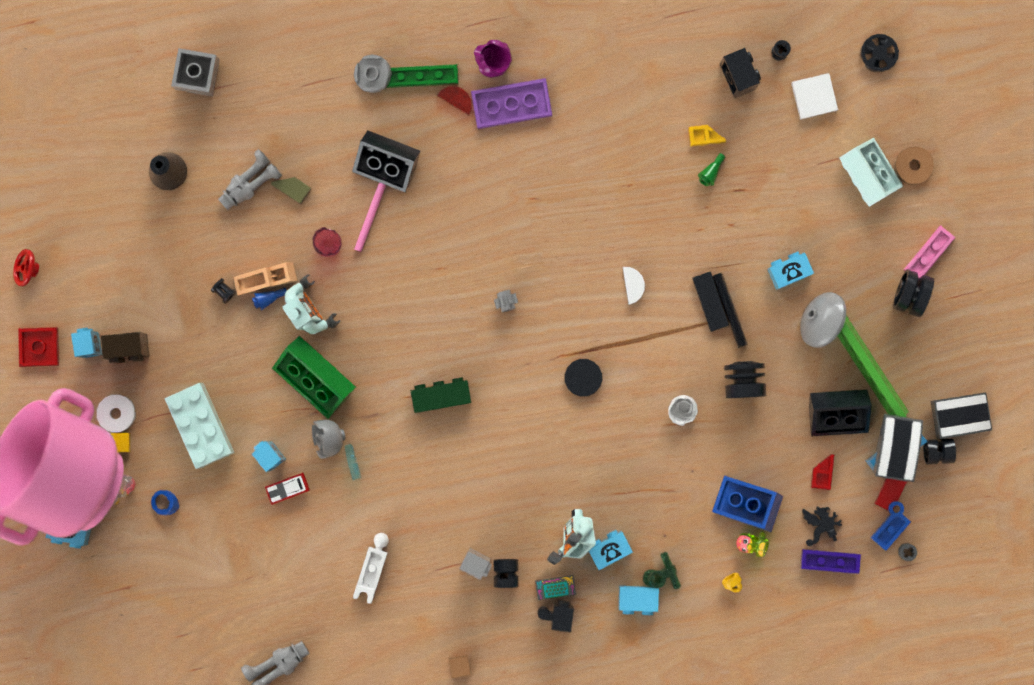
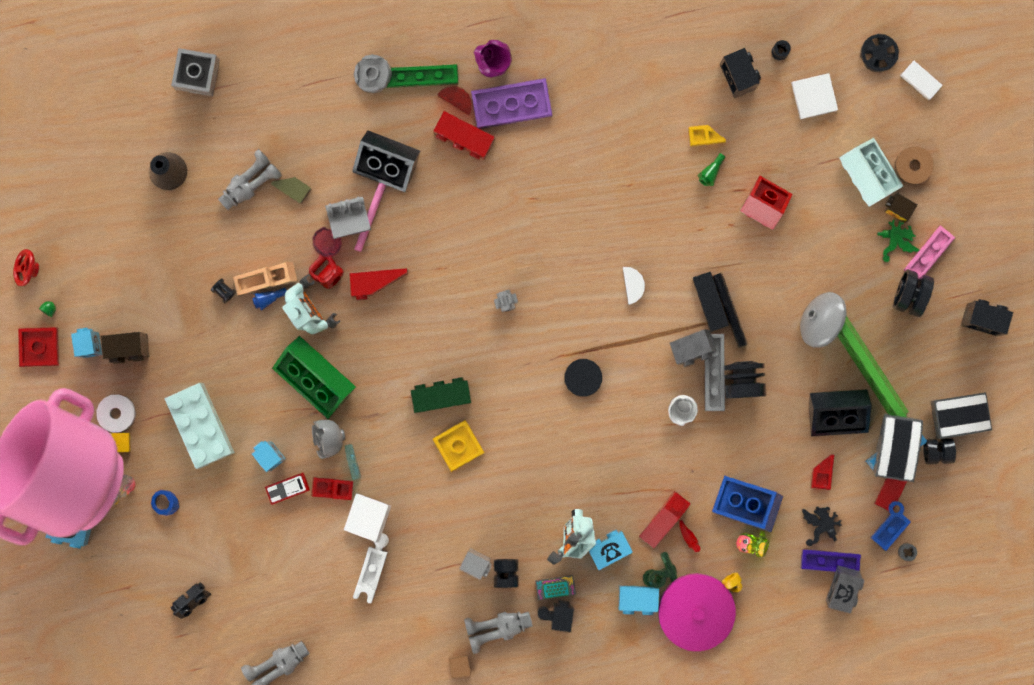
(48, 308): none -> green hinge
(197, 596): none -> black hinge
(330, 274): none -> red piece
(332, 488): none -> red slope
(348, 217): none -> light grey hinge
(367, 517): none -> white tile
(371, 282): none -> red slope
(458, 445): none -> yellow tile
(463, 136): none -> red brick
(507, 623): none -> light grey piece
(664, 519): none -> red slope
(689, 537): none -> red bar
(693, 347): none -> flat silver brick
(696, 612): none -> dark pink dish
(715, 377): none -> light grey plate
(766, 202): none -> red slope
(790, 271): medium azure brick -> none
(844, 589): none -> flat silver brick
(896, 235): none -> green piece
(900, 207): none -> dark brown brick
(921, 80): none -> white tile
(987, 318): none -> black brick

